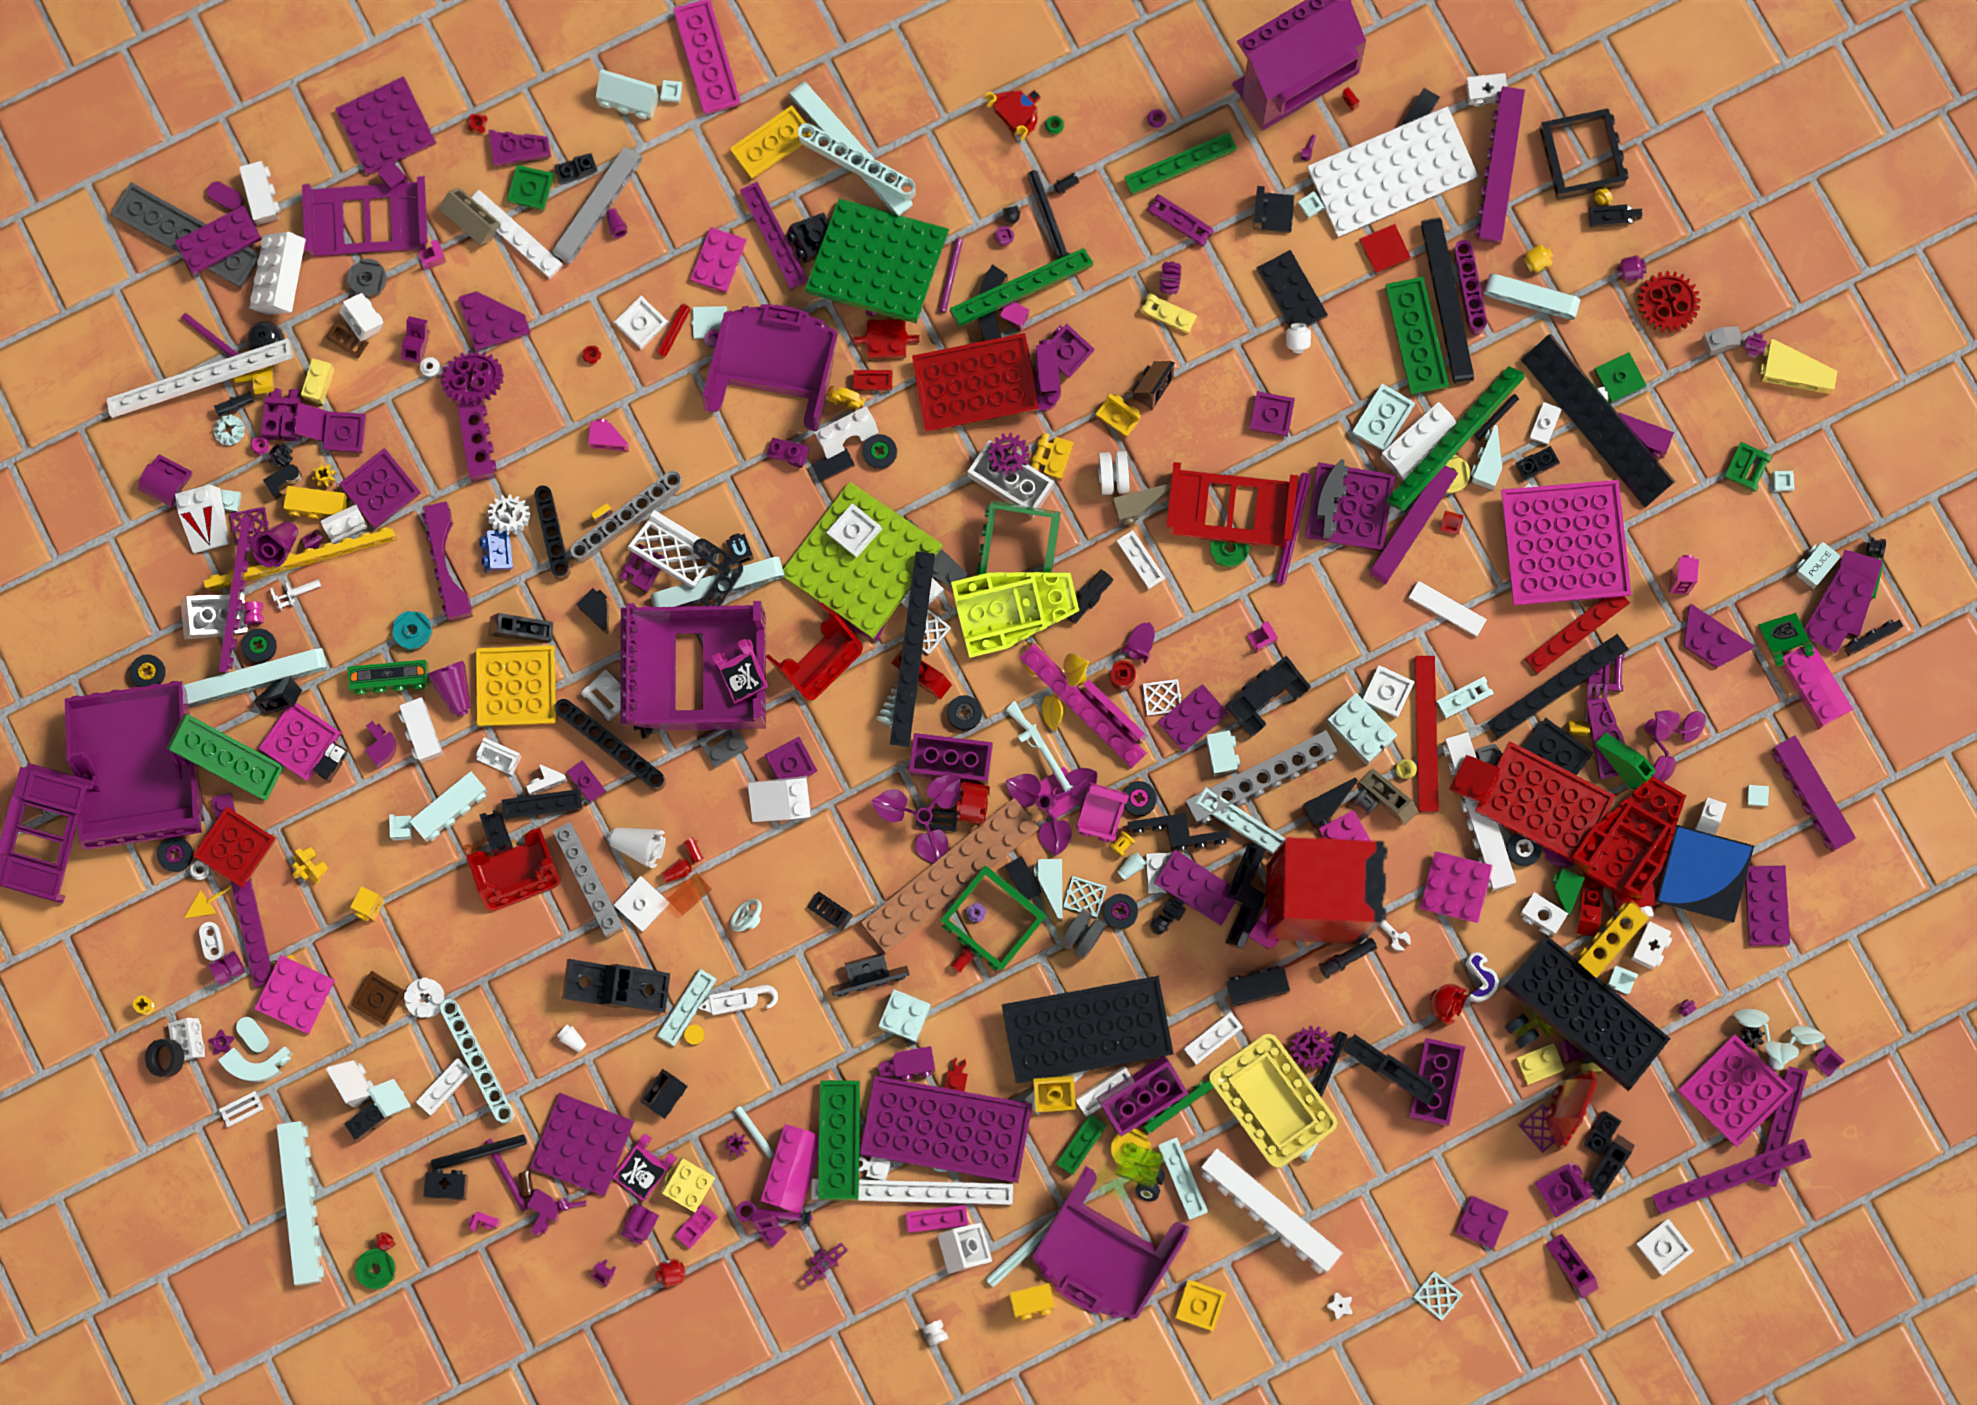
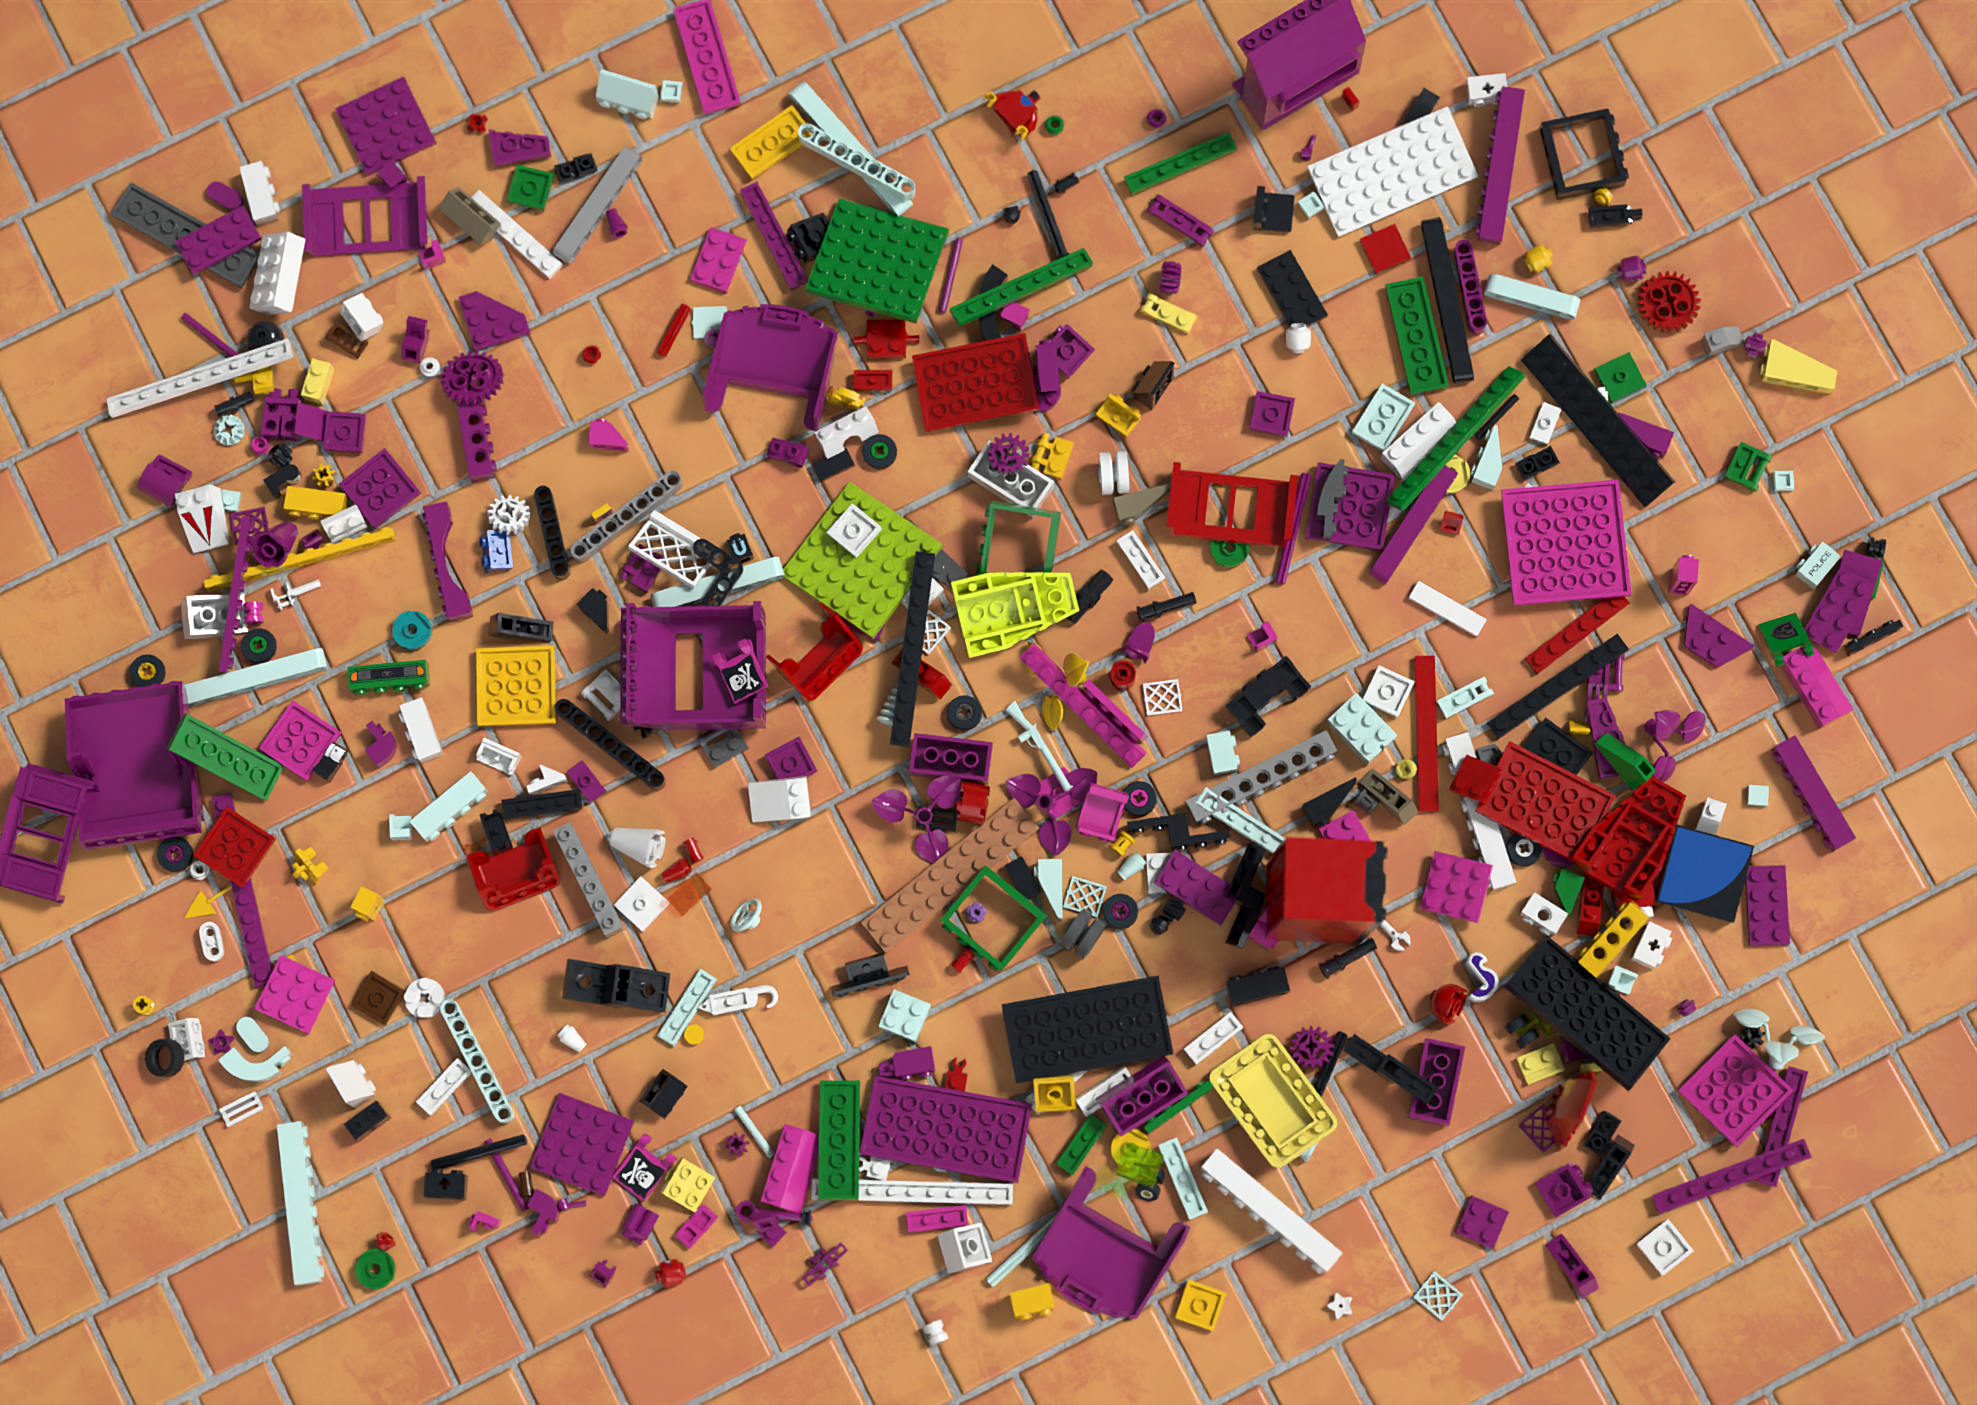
(226, 968): magenta wheel -> none
(278, 696): black slope -> none
(360, 270): dark grey plate -> none
(389, 1098): light aqua piece -> none
(452, 687): magenta cone -> none
(641, 322): white tile -> none
(844, 919): black slope -> none
(1003, 236): magenta tile -> none
(1157, 609): none -> black pin
(1193, 718): magenta plate -> none
(1827, 1060): magenta panel -> none

